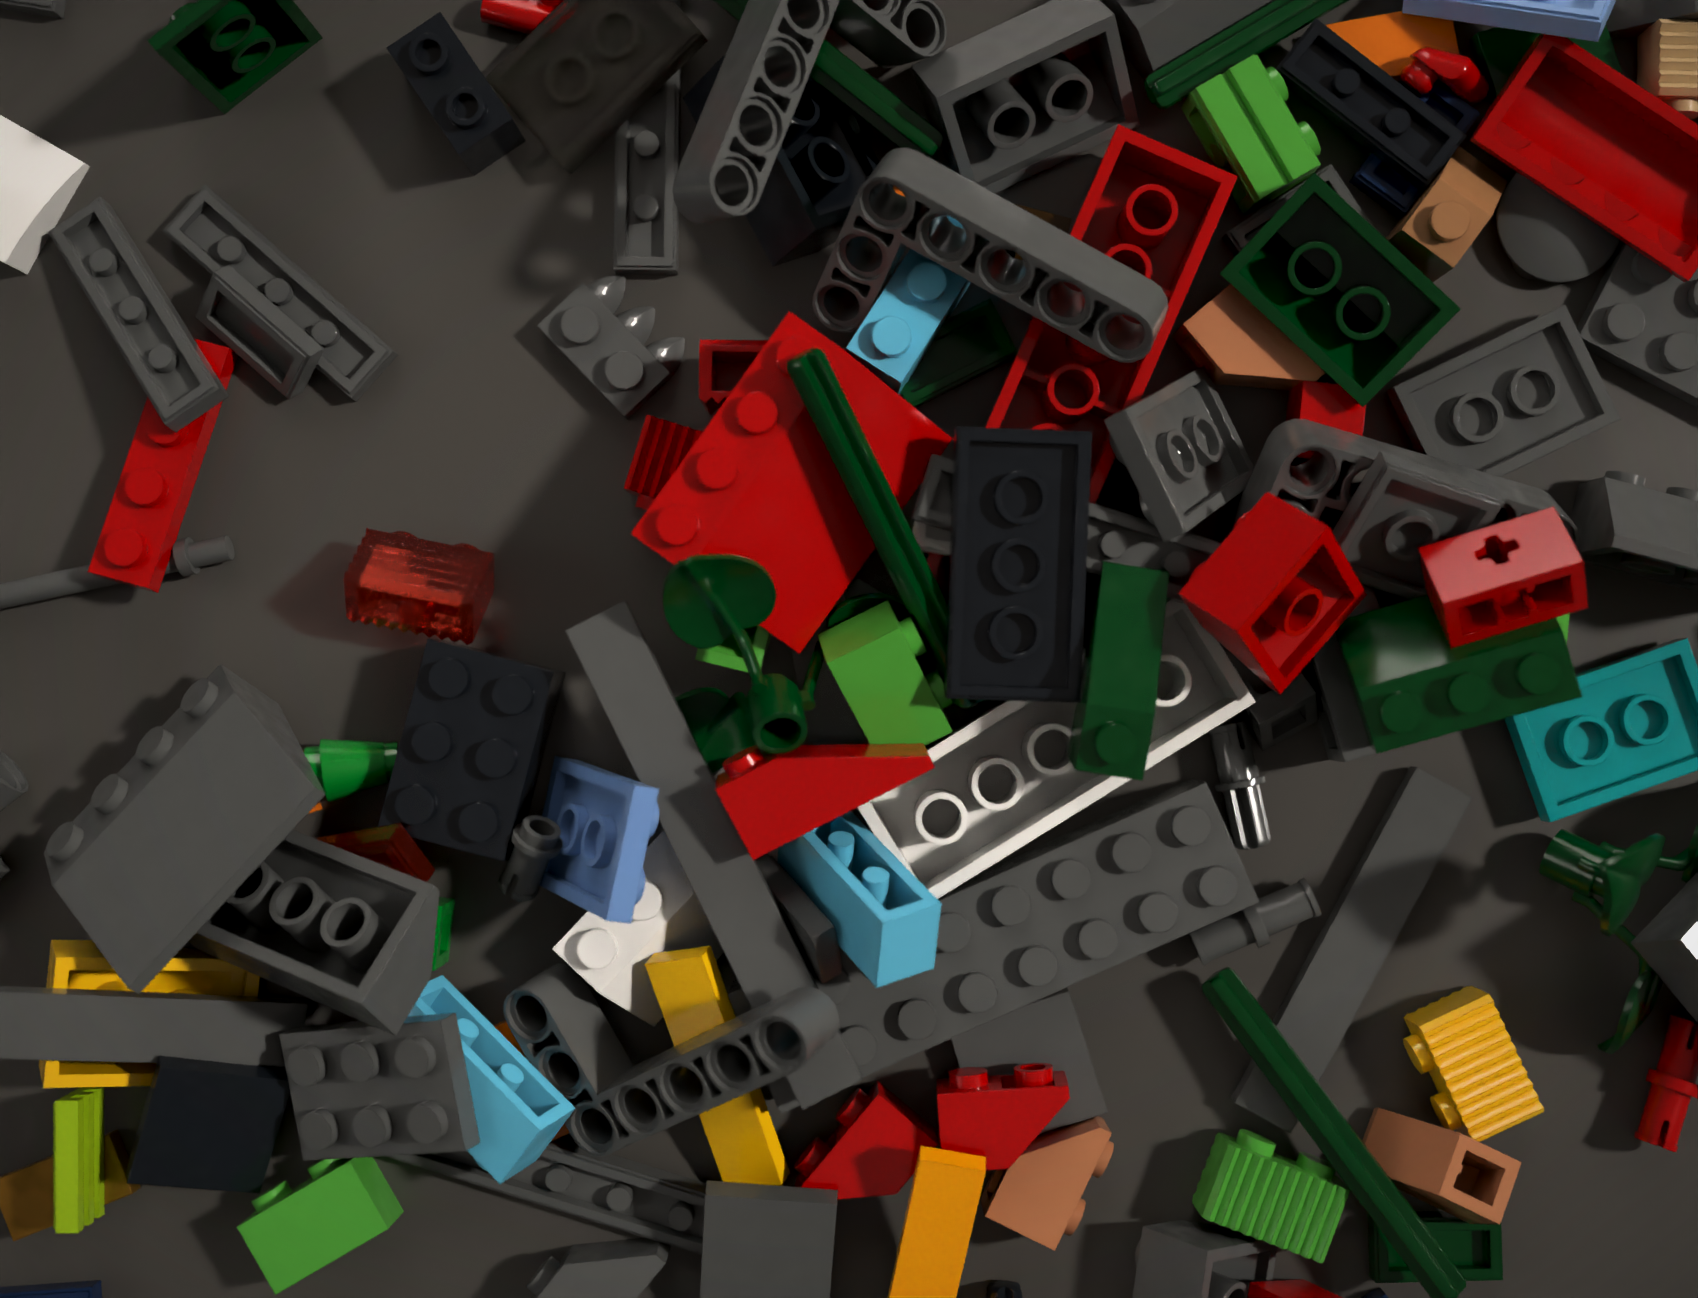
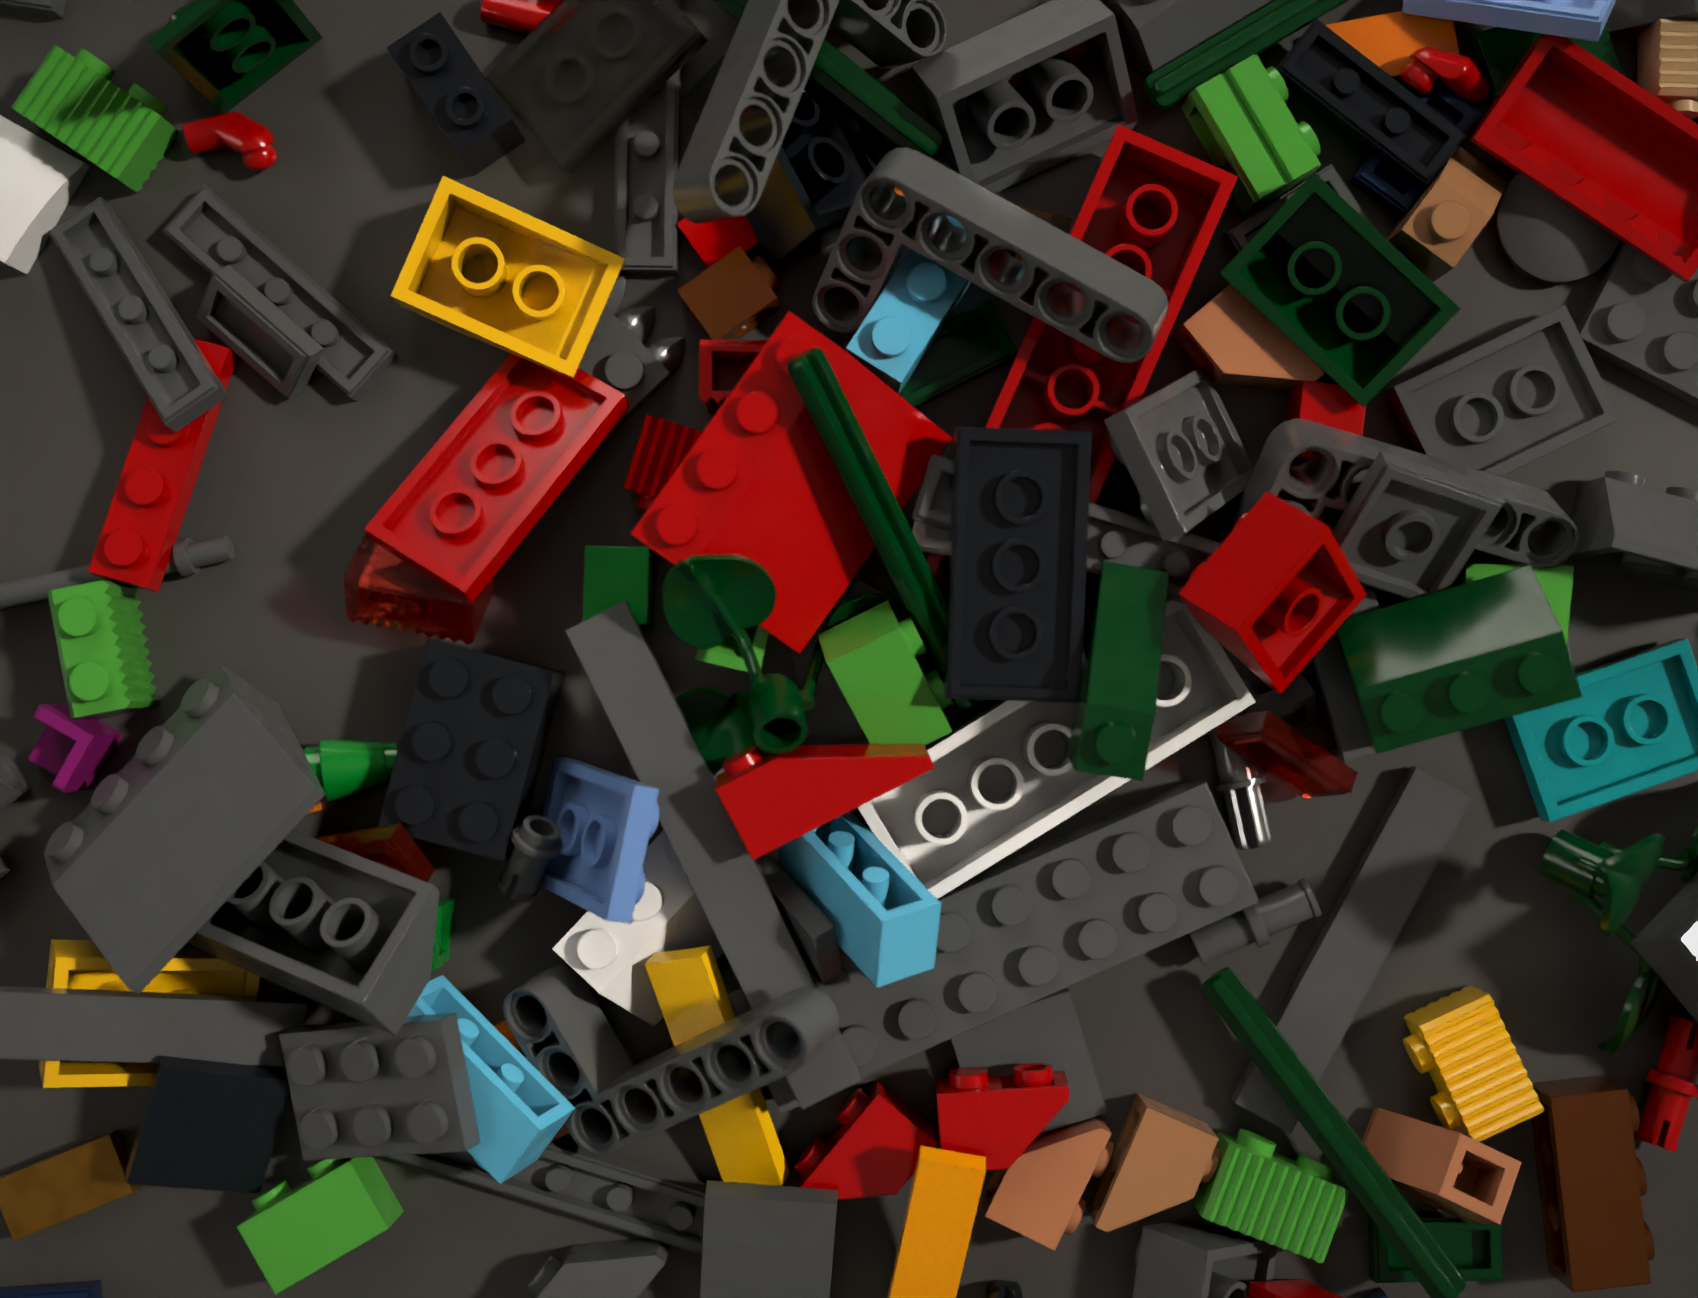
(73, 747): none -> magenta panel
(78, 1159): lime tile -> none
(97, 118): none -> bright green brick
(102, 649): none -> bright green brick
(236, 132): none -> red arm
(495, 473): none -> red plate
(506, 278): none -> yellow slope
(617, 576): none -> green brick
(718, 238): none -> red tile
(732, 296): none -> reddish brown brick
(1153, 1165): none -> medium nougat slope
(1286, 755): none -> clear red tile
(1504, 577): red brick -> none
(1591, 1184): none -> reddish brown brick

